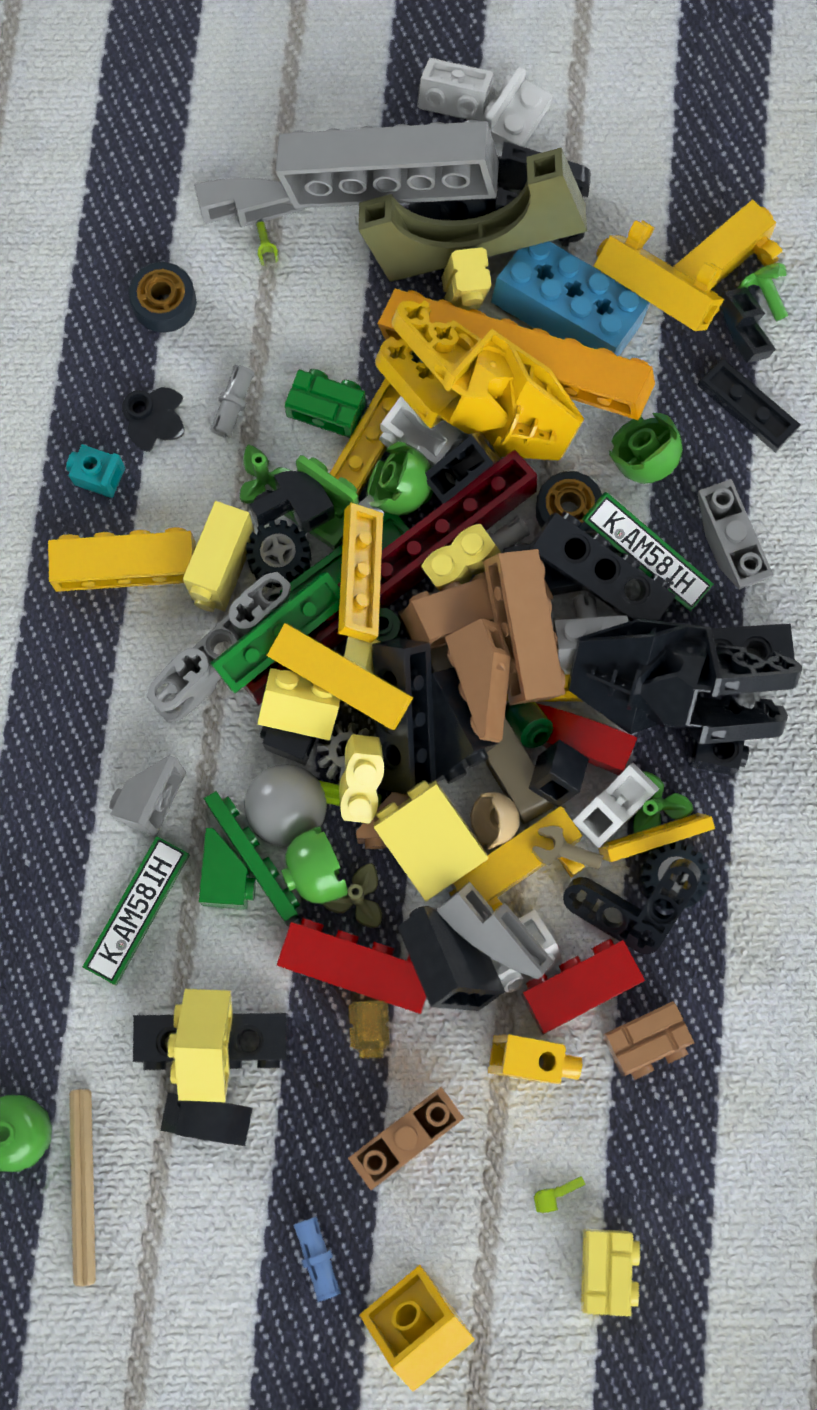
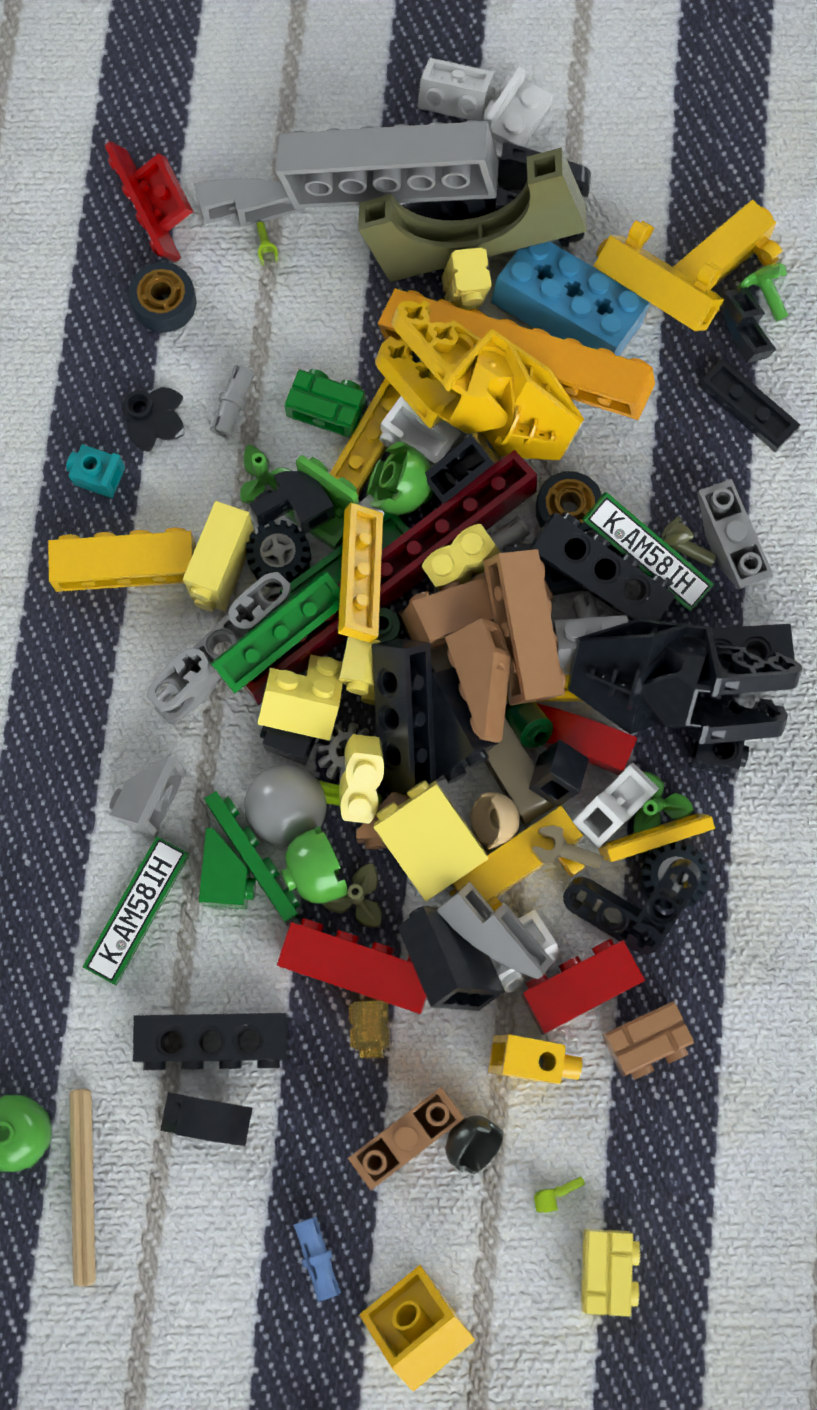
(155, 196): none -> red bracket
(201, 1045): light yellow brick -> none
(340, 676): yellow tile -> none
(473, 1143): none -> pearl dark grey hair
(647, 448): bright green cylinder -> none
(678, 536): none -> olive plant

